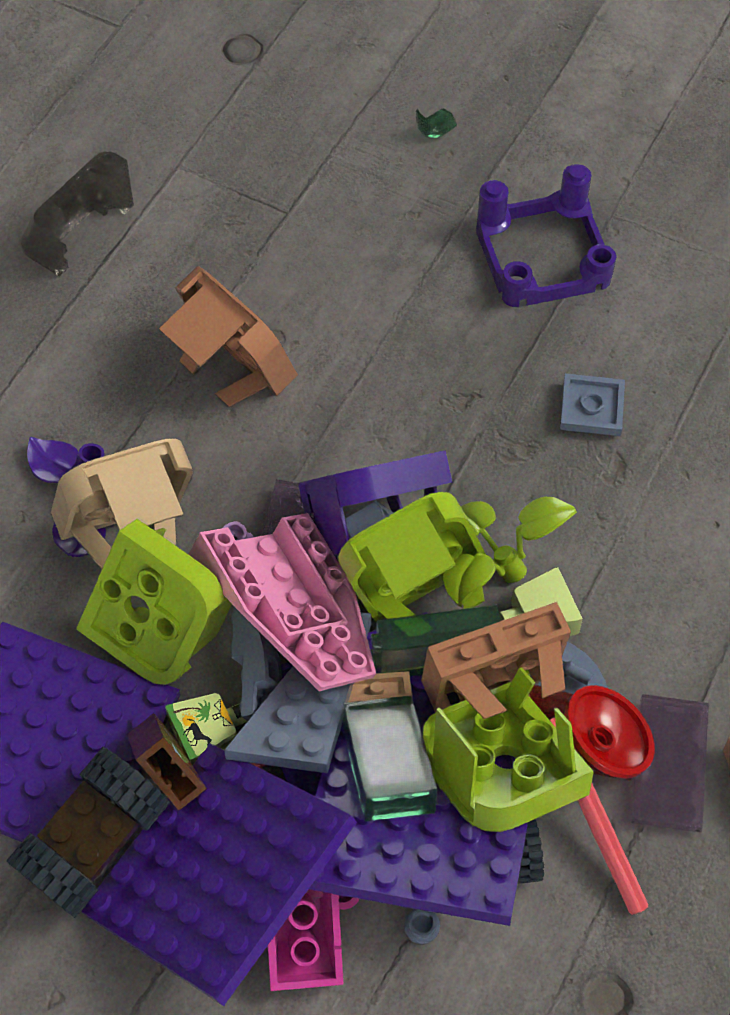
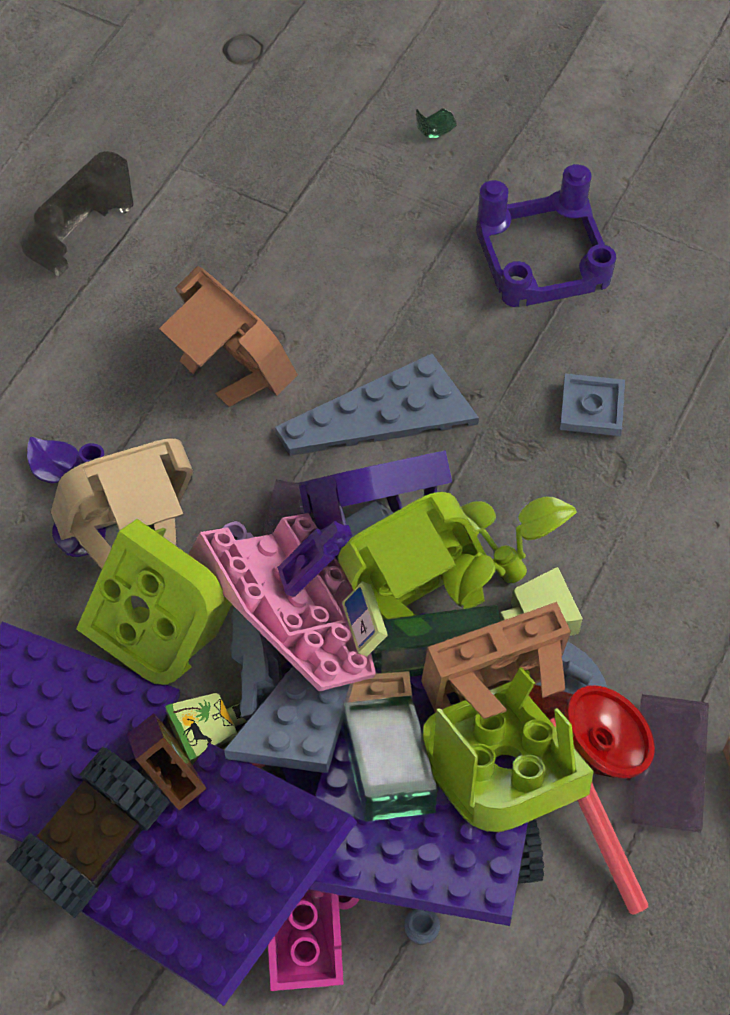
(312, 556): none -> dark purple hinge
(364, 619): none -> tile
(385, 409): none -> sand blue wing

